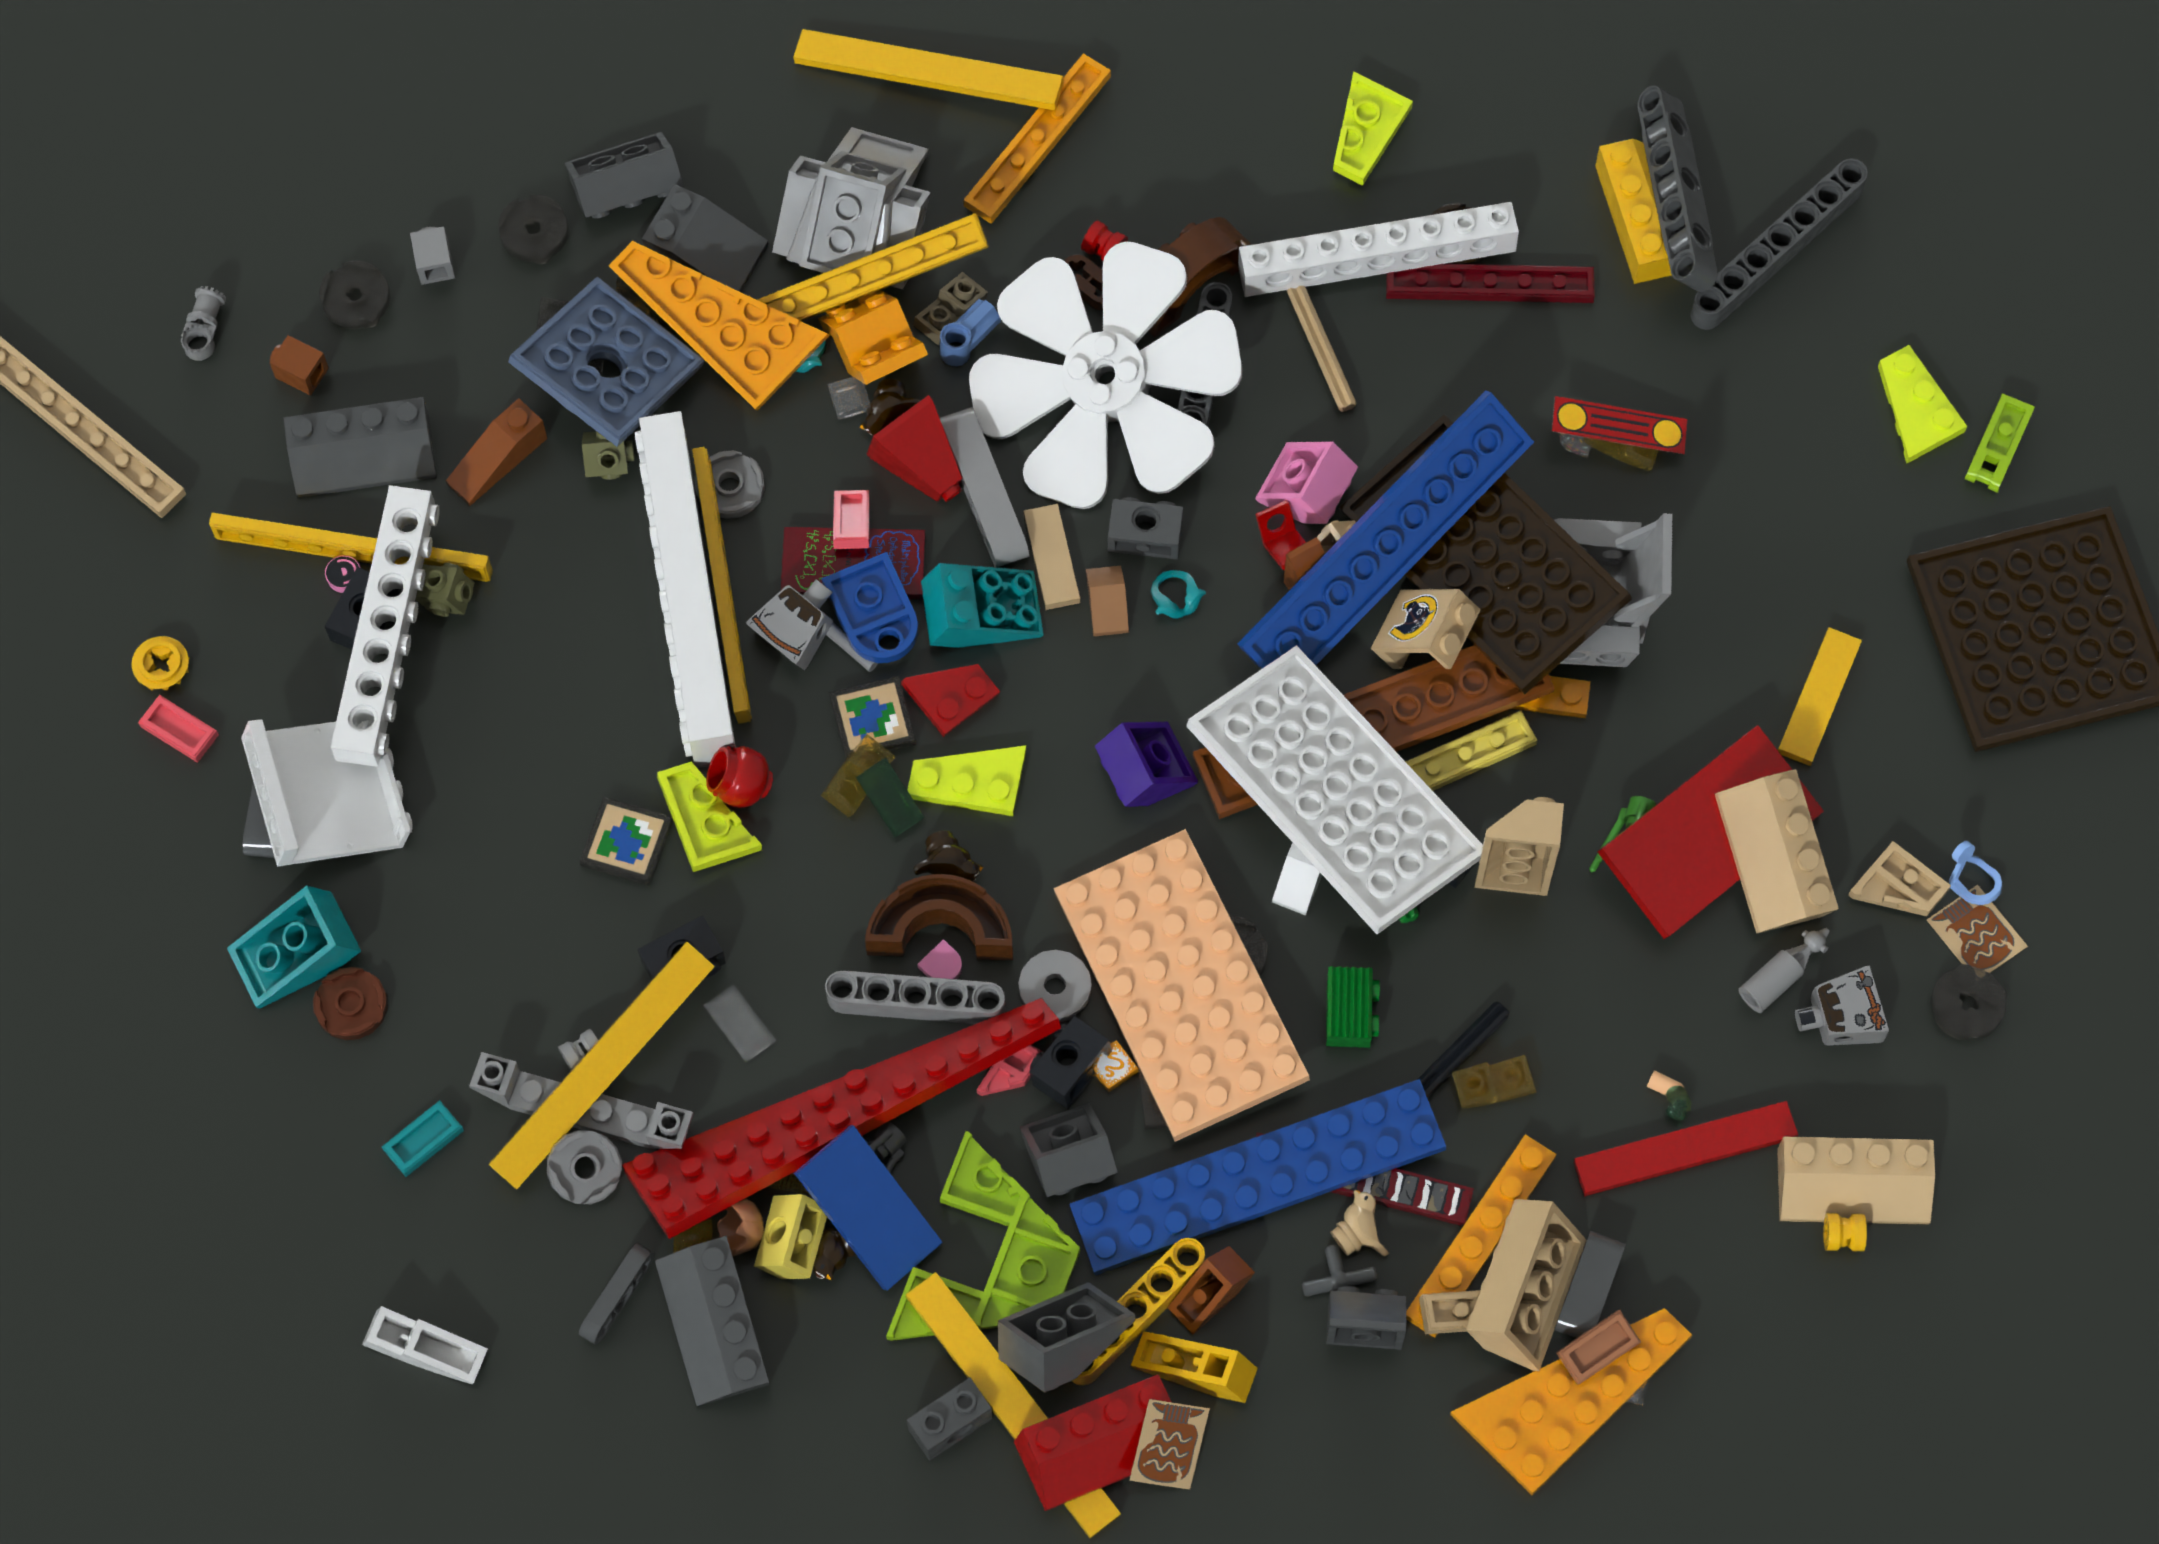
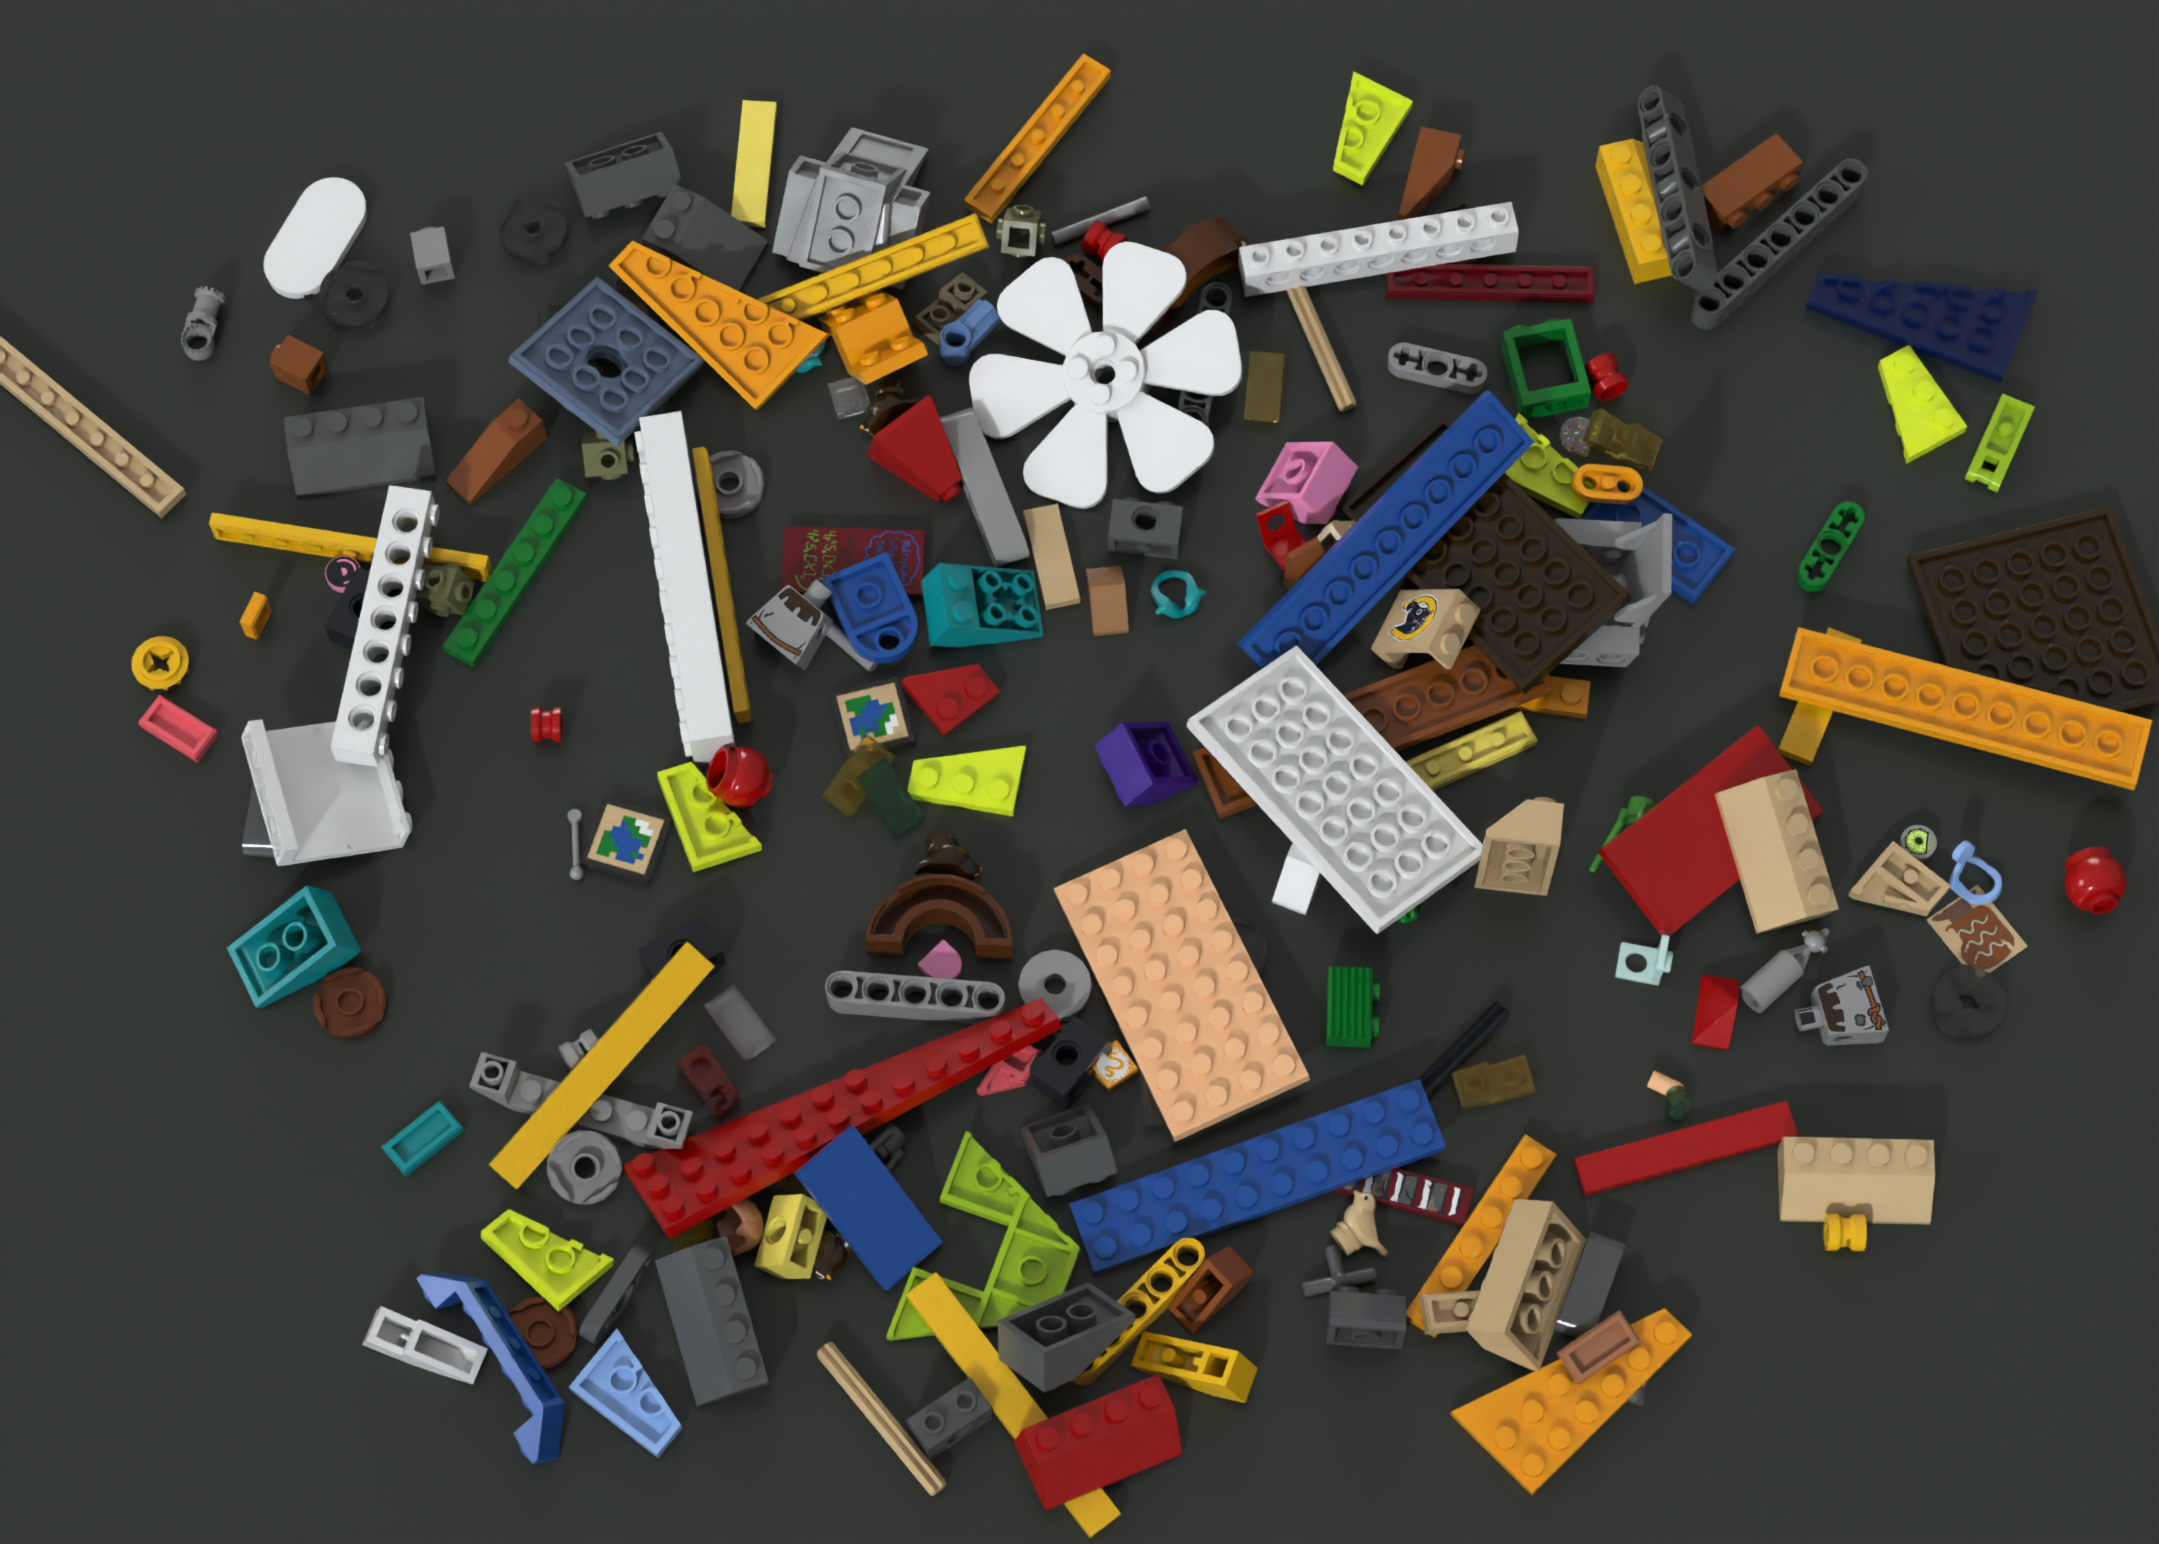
(255, 615): none -> light orange tile
(315, 237): none -> white tile
(515, 572): none -> green plate
(541, 1434): none -> blue slope
(544, 1260): none -> neon yellow wing
(546, 1331): none -> copper tile
(547, 724): none -> red wheel
(575, 817): none -> light grey hinge
(626, 1396): none -> light blue wing
(708, 1080): none -> clear red leg
(754, 163): none -> light yellow tile
(851, 519): coral tile -> none
(881, 1418): none -> tan axle
(928, 69): yellow tile -> none
(1019, 242): none -> olive brick
(1108, 217): none -> light grey bar
(1169, 1444): sticker -> none
(1264, 386): none -> clear yellow slope
(1431, 170): none -> dark orange slope
(1431, 355): none -> light grey beam
(1547, 474): none -> neon yellow wing
(1552, 399): none -> green window
(1604, 484): none -> light orange plate
(1605, 375): none -> red wheel
(1619, 425): sticker -> none
(1657, 959): none -> light aqua bracket
(1695, 550): none -> blue tile
(1715, 1012): none -> red slope
(1751, 183): none -> dark orange brick
(1831, 532): none -> green beam
(1919, 842): none -> tile
(1937, 319): none -> clear blue wing
(1966, 708): none -> light orange plate
(2094, 880): none -> red piece

